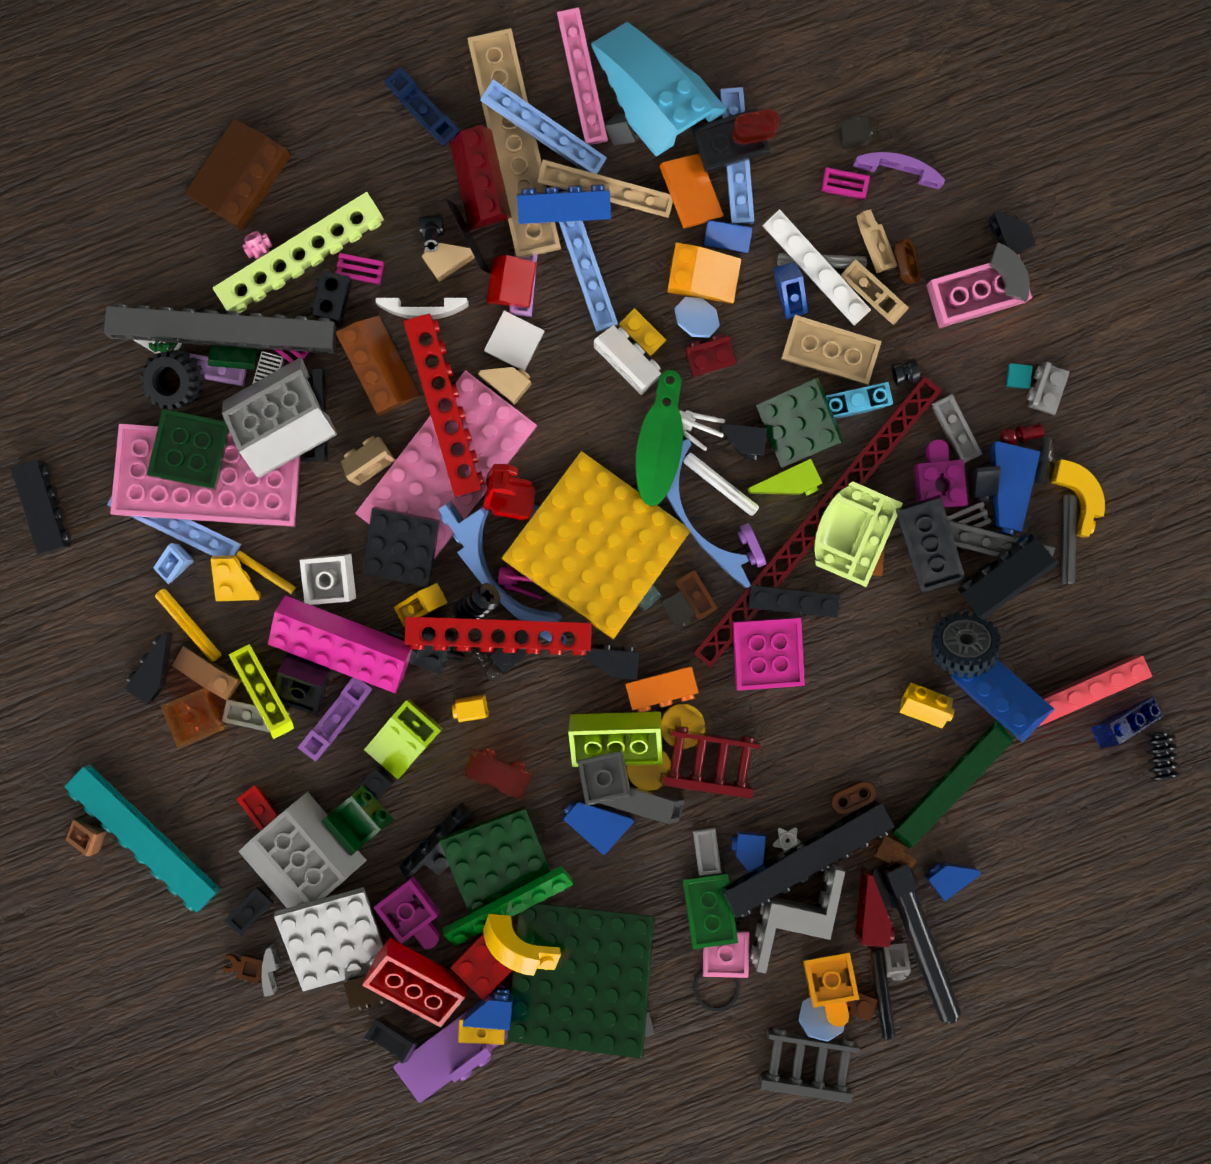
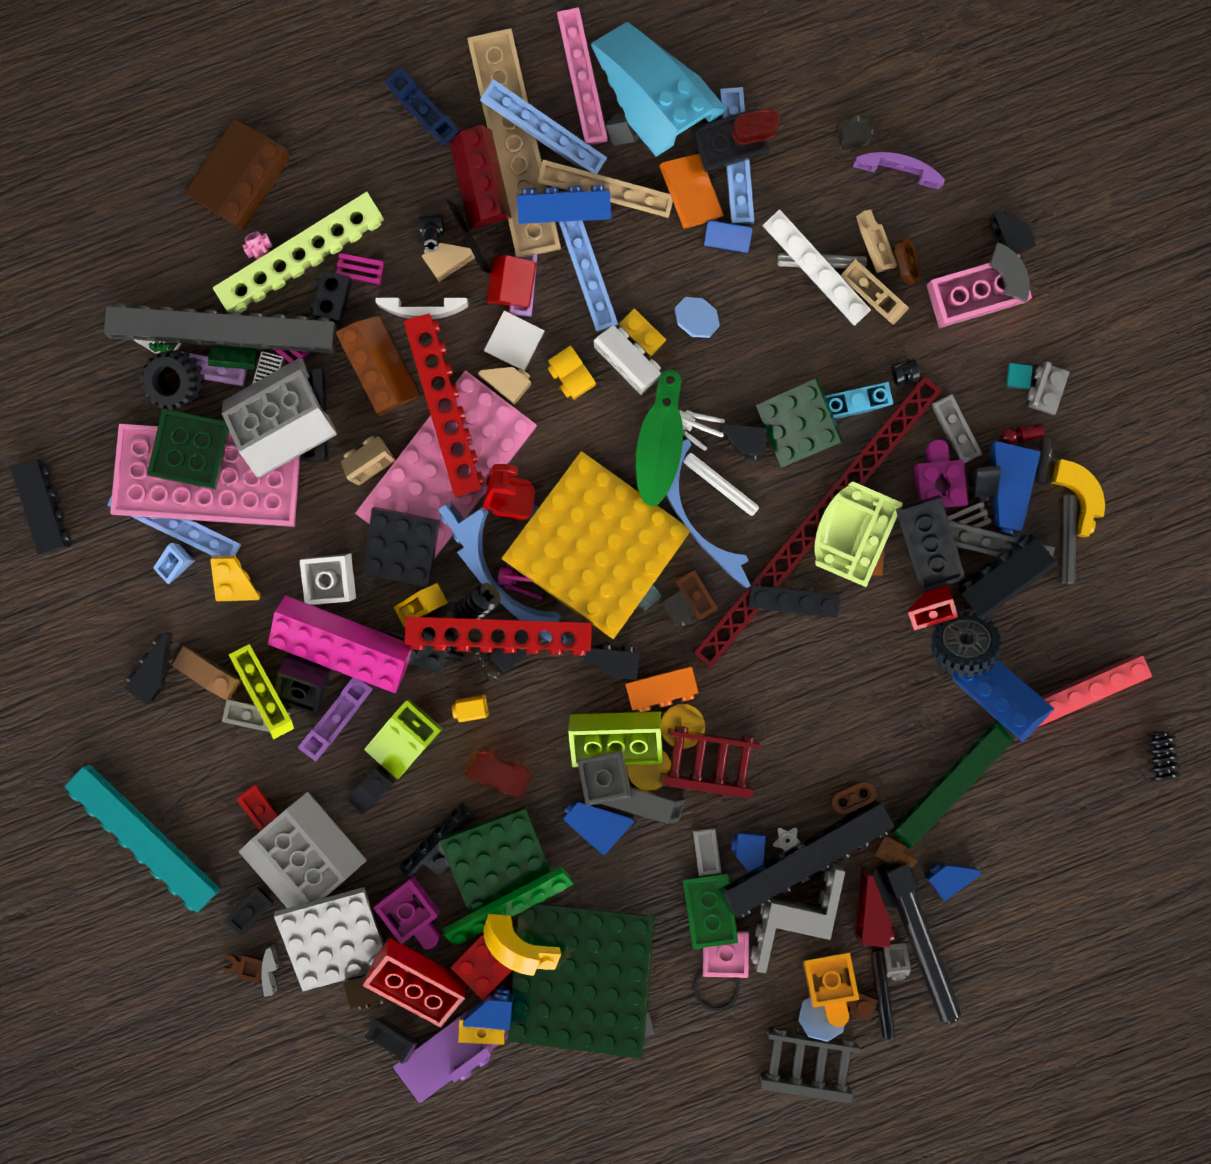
(85, 837): nougat slope -> none
(188, 625): yellow axle -> none
(193, 717): clear orange brick -> none
(265, 572): yellow bar -> none
(357, 820): dark green panel -> none
(571, 372): none -> yellow brick
(703, 273): light orange slope -> none
(710, 355): dark red bracket -> none
(747, 537): medium lavender plate -> none
(768, 653): dark pink plate -> none
(791, 289): blue slope -> none
(792, 481): lime slope -> none
(831, 350): tan plate -> none
(845, 192): dark pink tile -> none
(927, 705): yellow brick -> none
(932, 608): none -> red slope
(1127, 723): clear blue slope -> none

